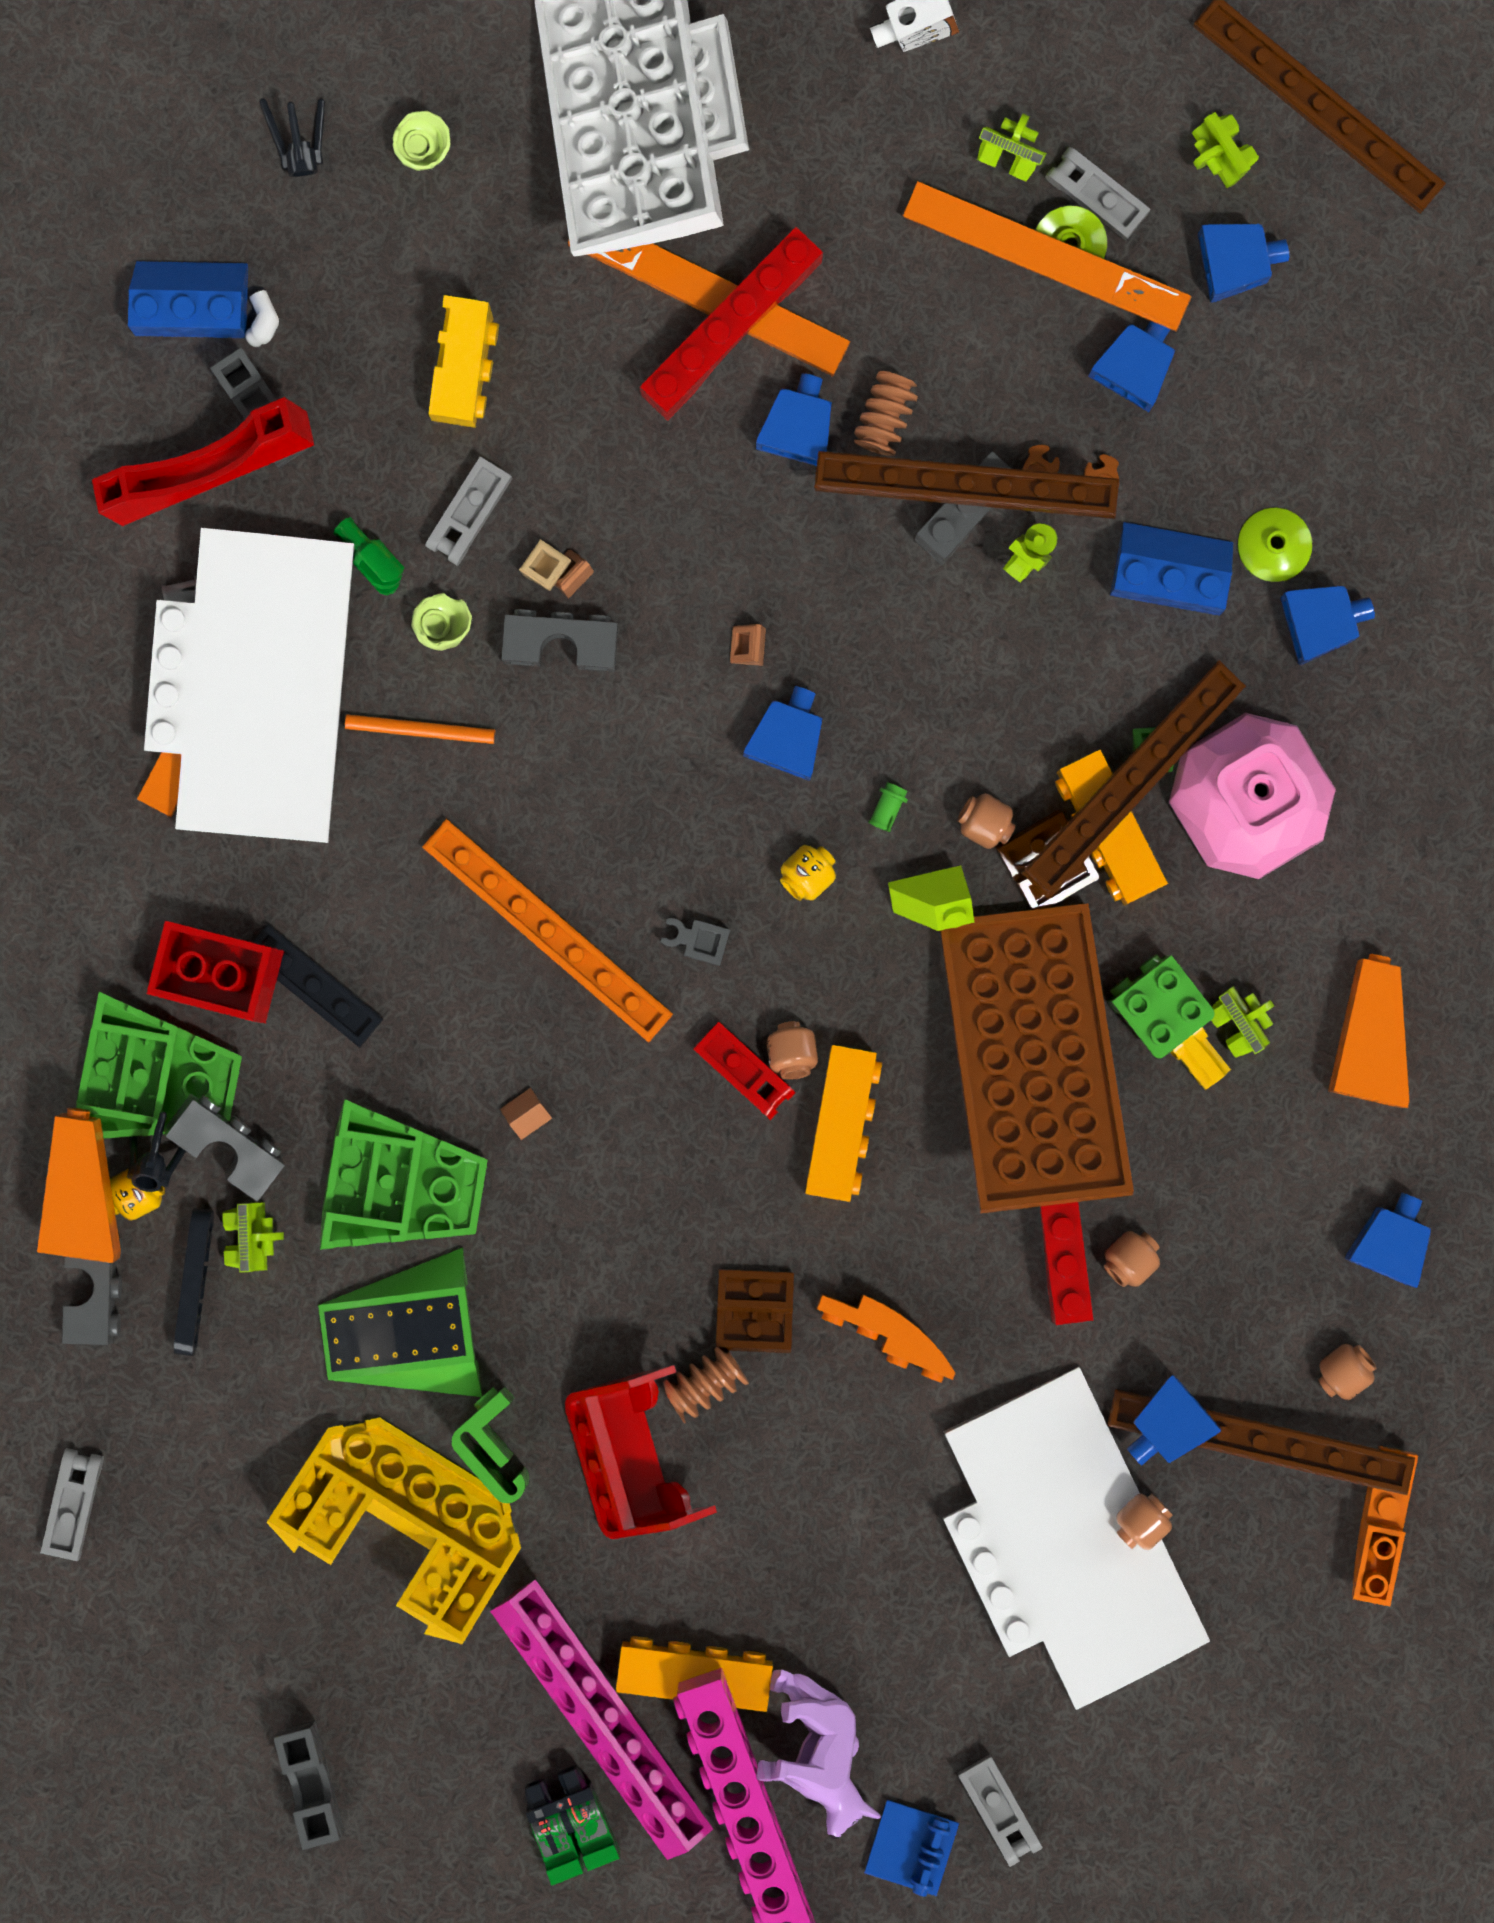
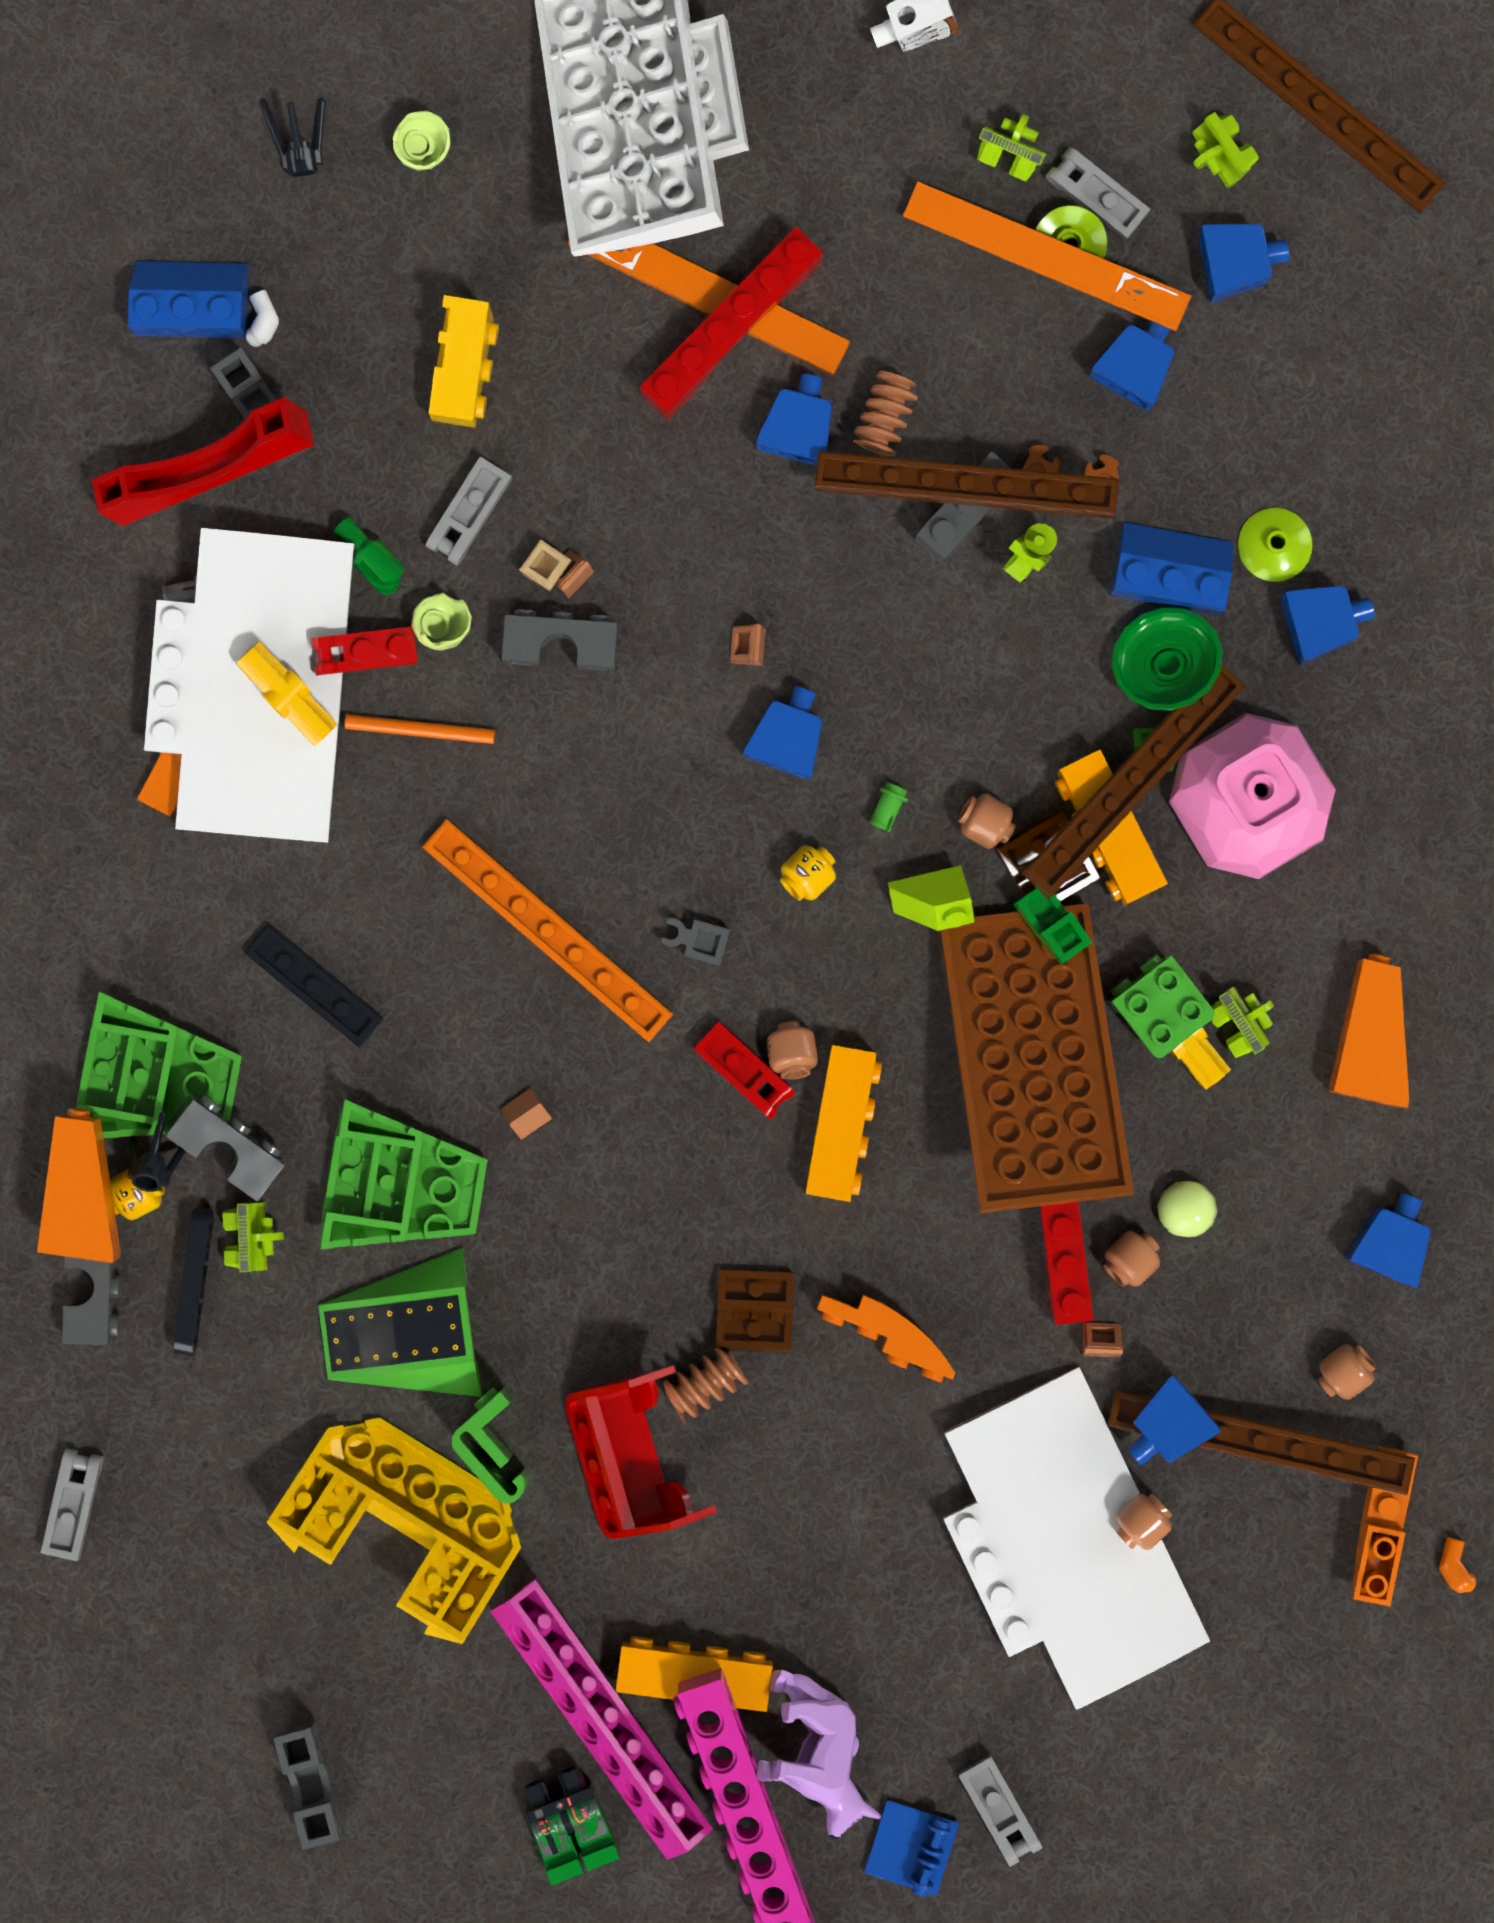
(215, 972): red brick -> none
(286, 693): none -> yellow piece
(365, 650): none -> red plate
(1053, 925): none -> green slope
(1102, 1340): none -> nougat slope
(1167, 659): none -> green hat
(1187, 1209): none -> yellowish green hair
(1452, 1568): none -> orange arm

